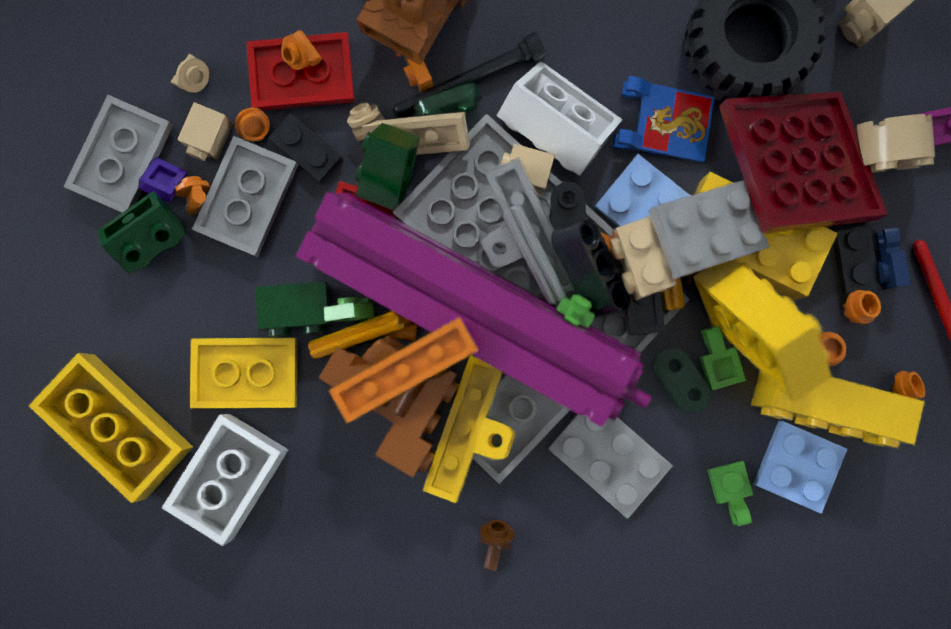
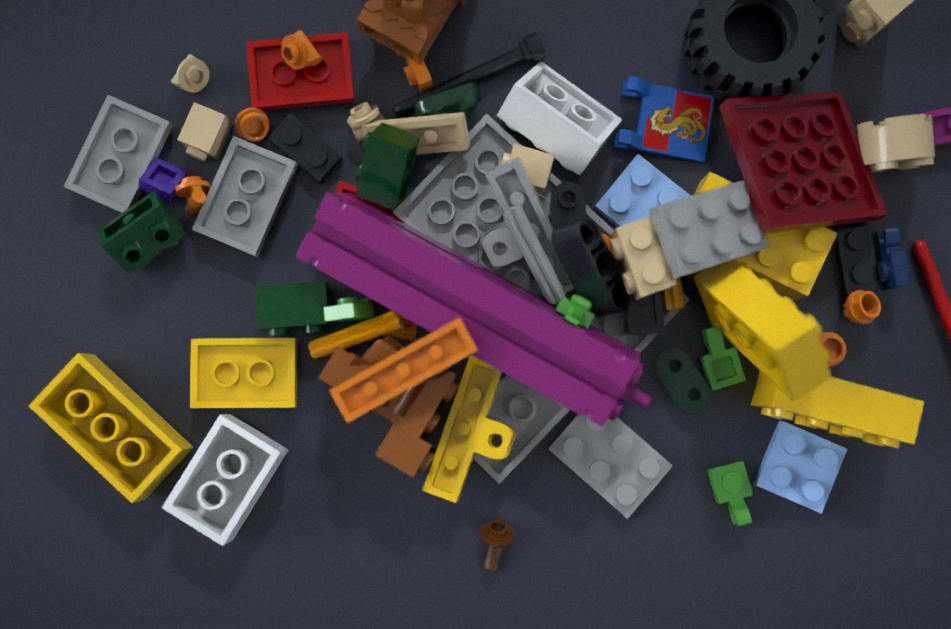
(908, 385): orange plate -> none

